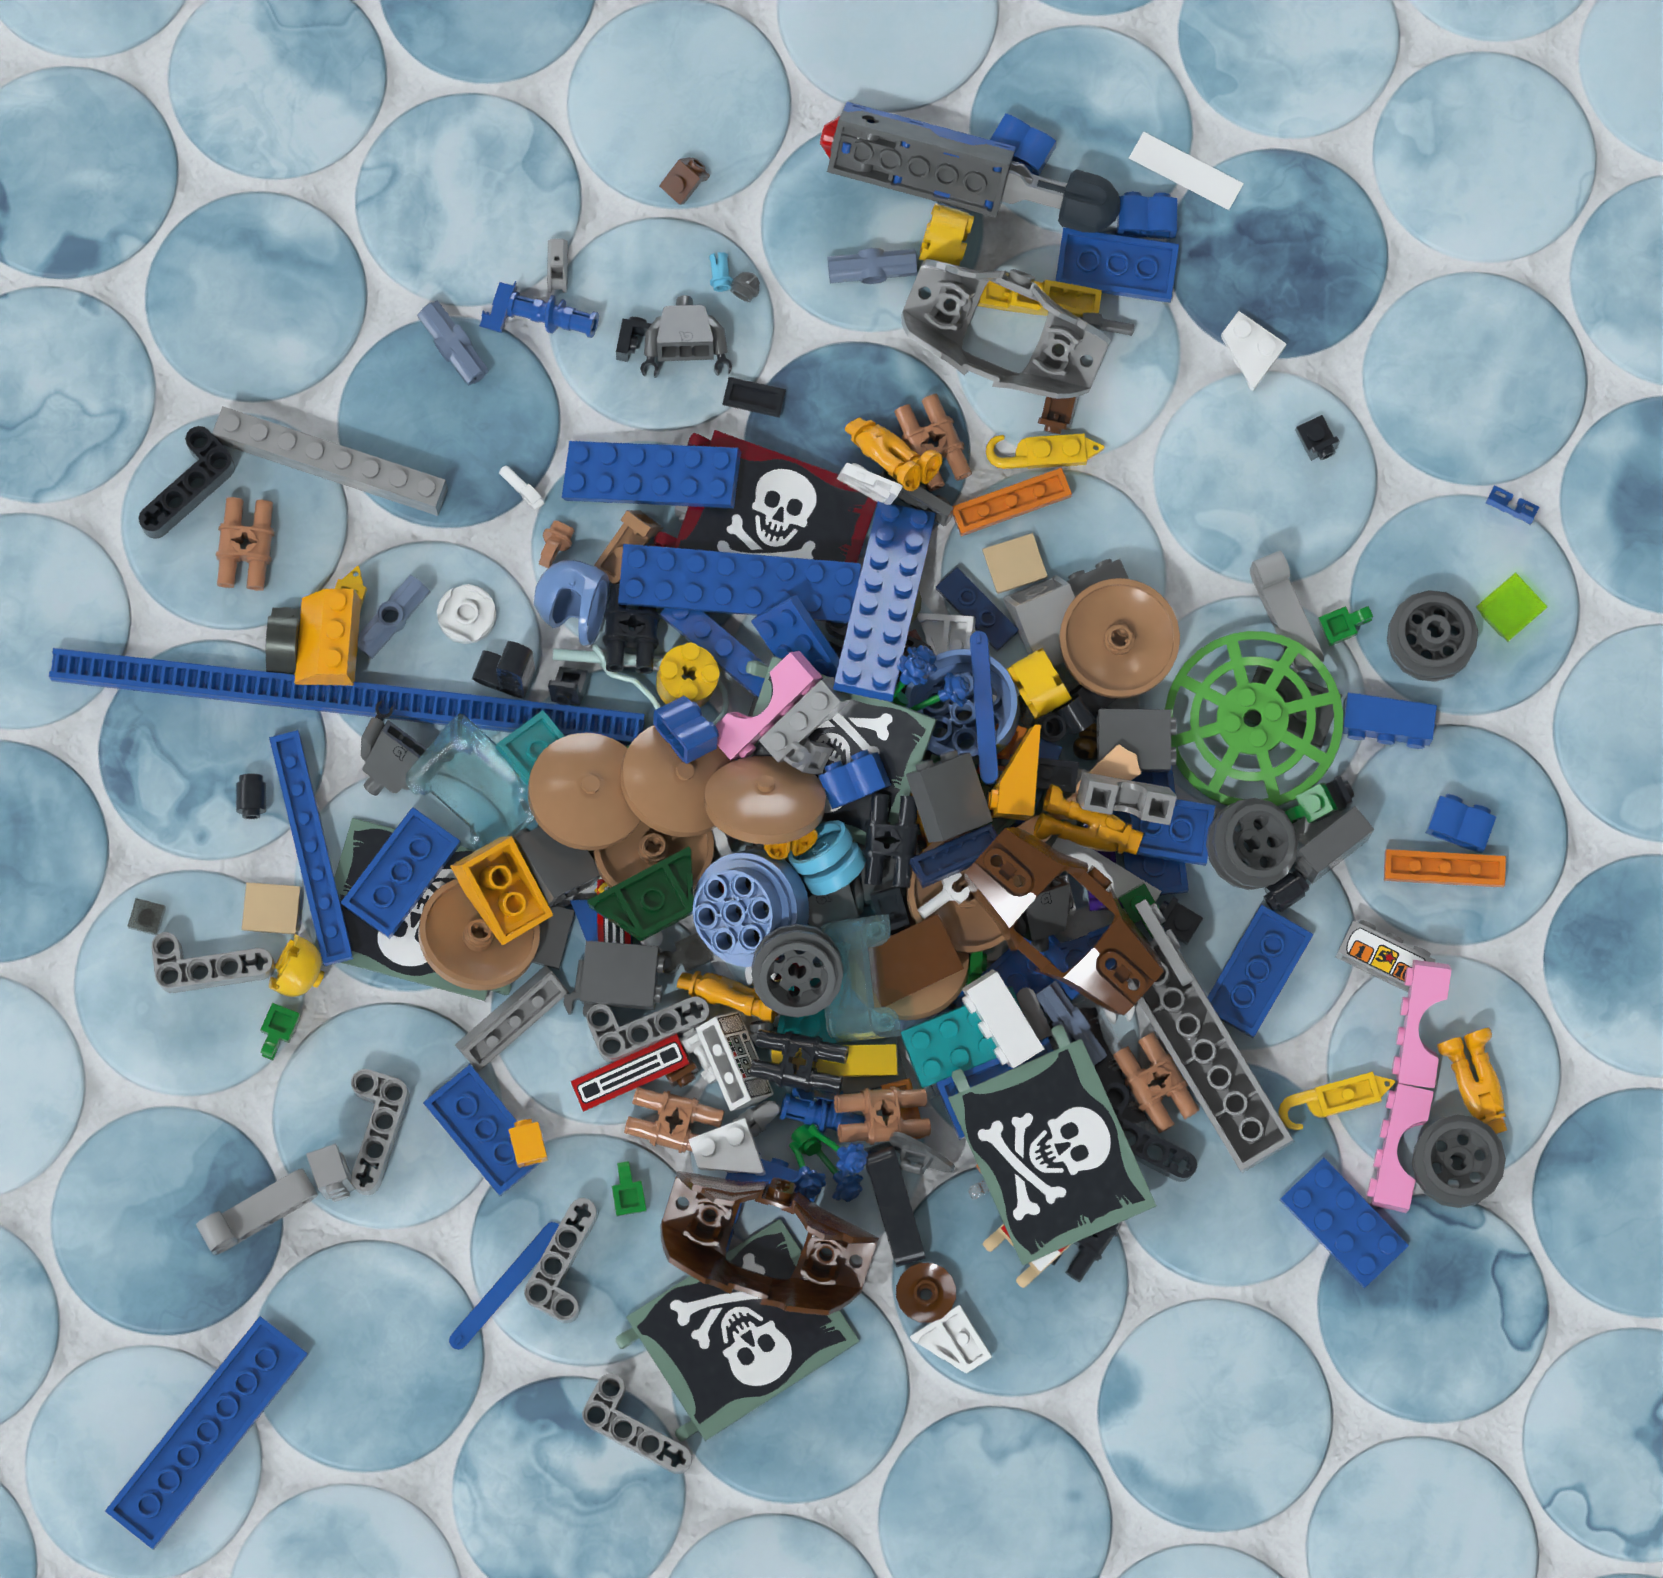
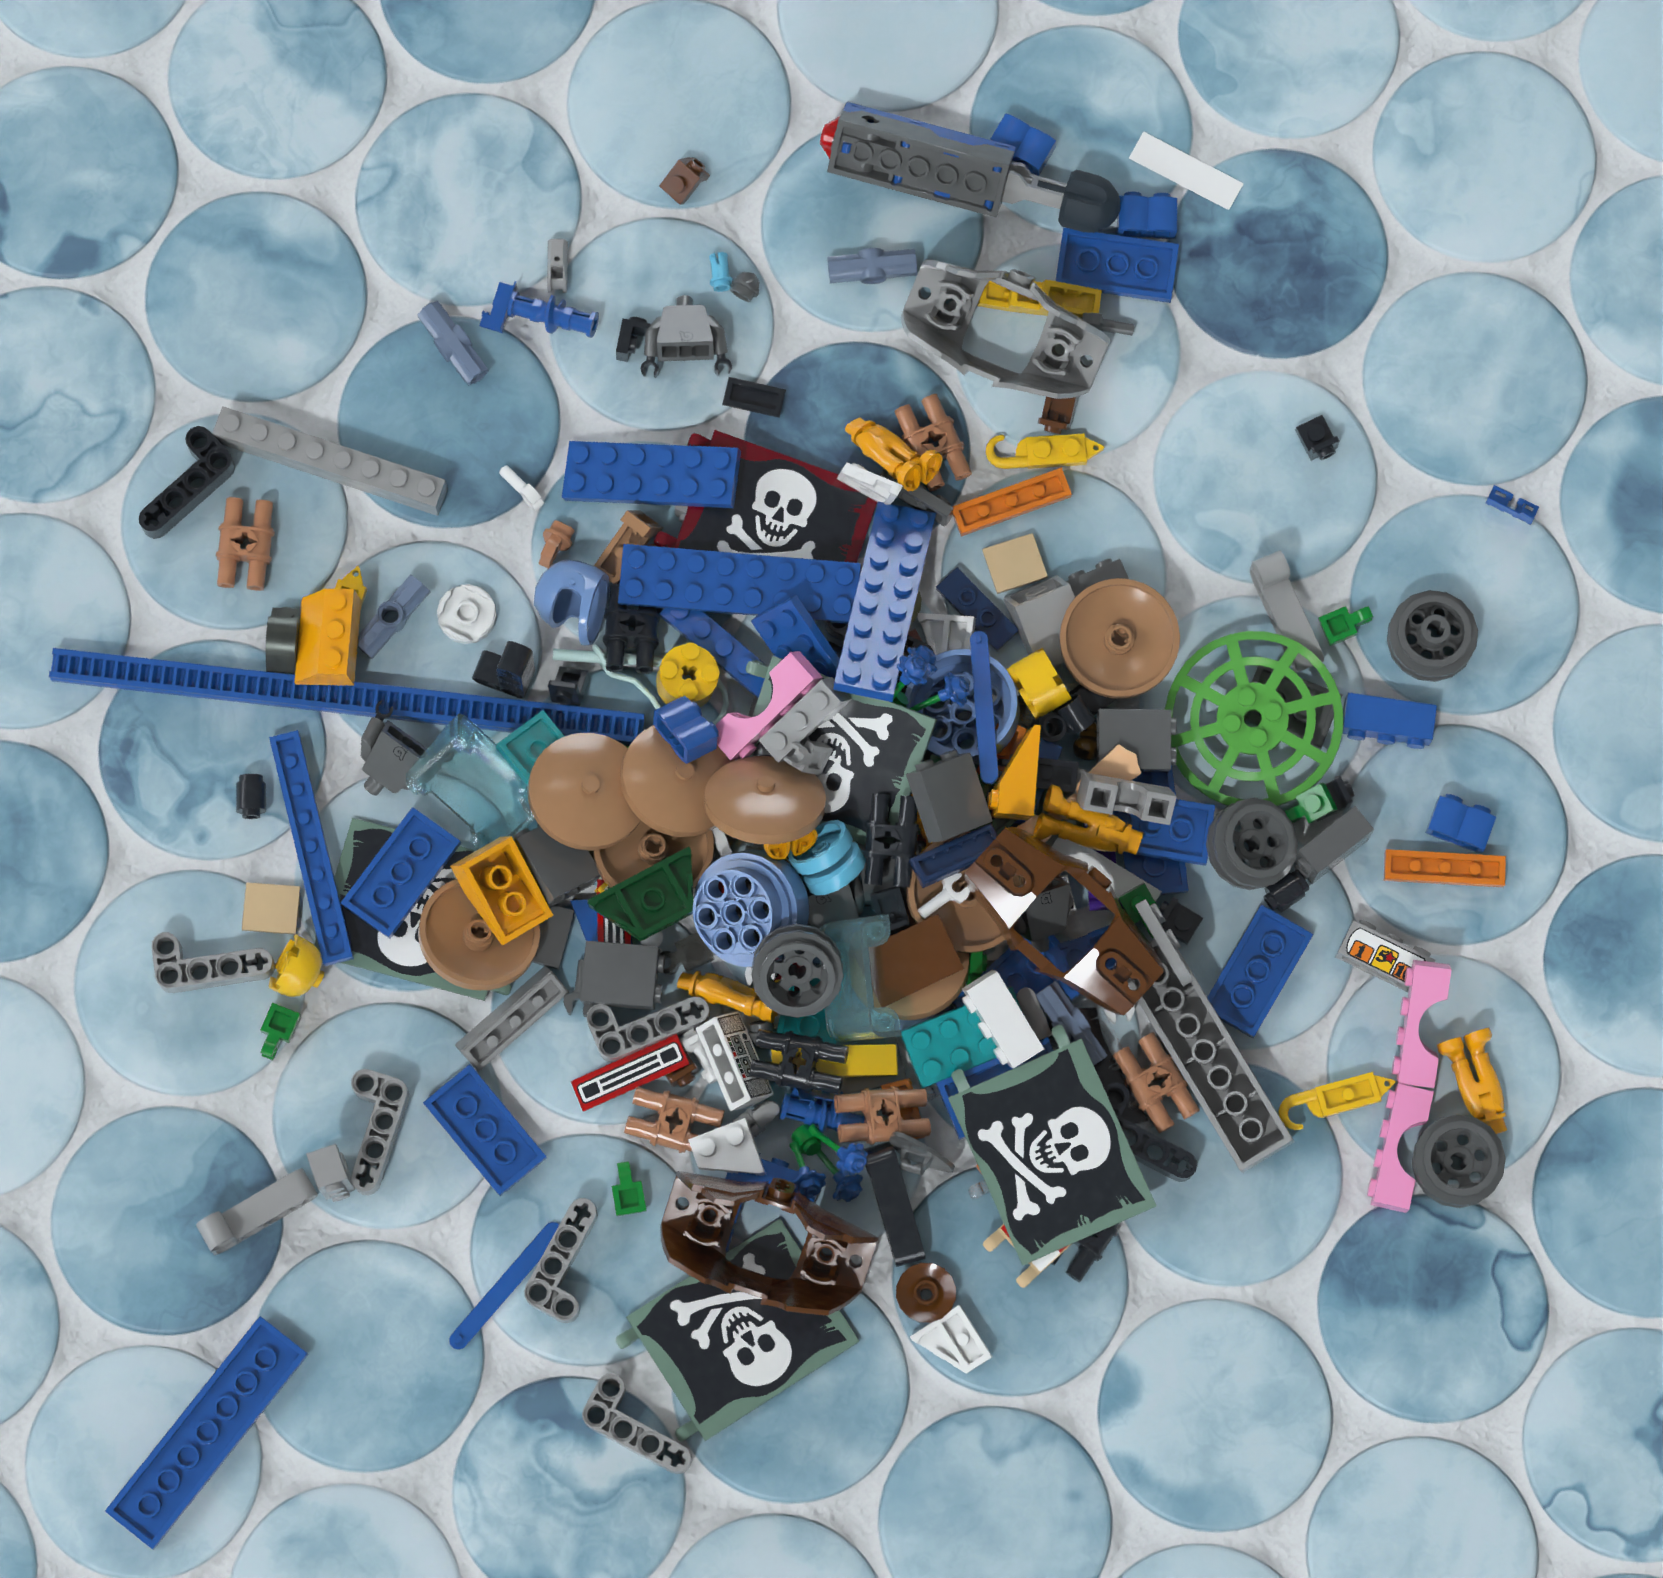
(146, 916): clear smoke plate -> none
(528, 1143): light orange brick -> none
(854, 780): blue brick -> none
(945, 235): yellow brick -> none
(1252, 348): white wing -> none
(1344, 1222): blue plate -> none
(1511, 607): clear neon green piece -> none

